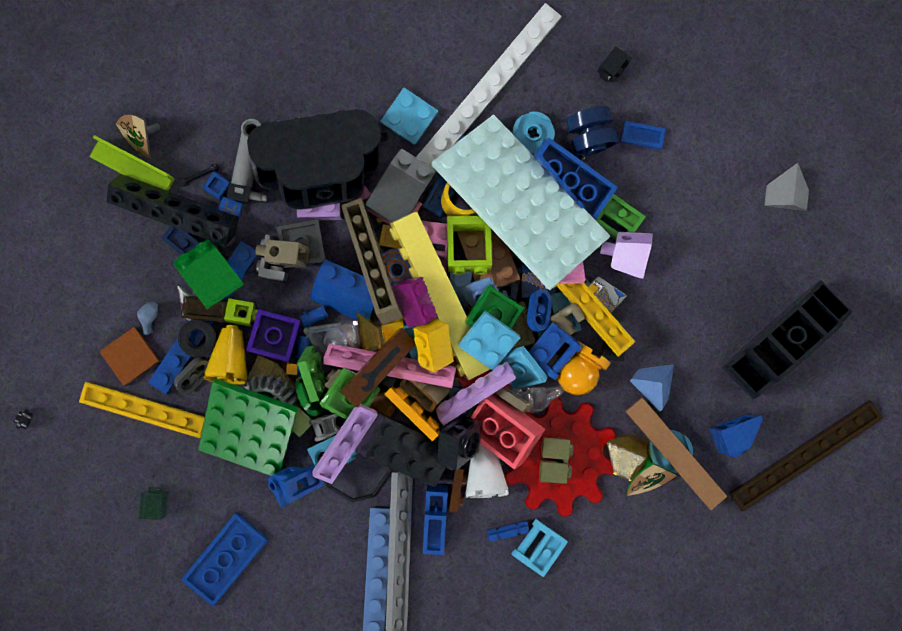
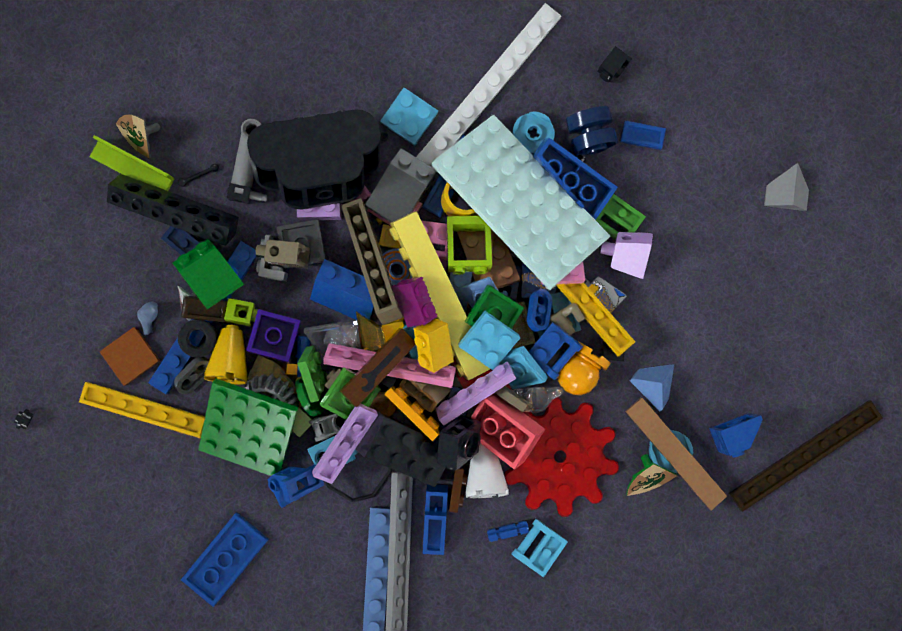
(153, 504): clear green brick -> none
(216, 185): blue tile -> none
(230, 206): blue tile -> none
(313, 316): blue pin -> none
(554, 470): olive piece -> none
(627, 455): clear yellow slope -> none
(788, 340): black brick -> none

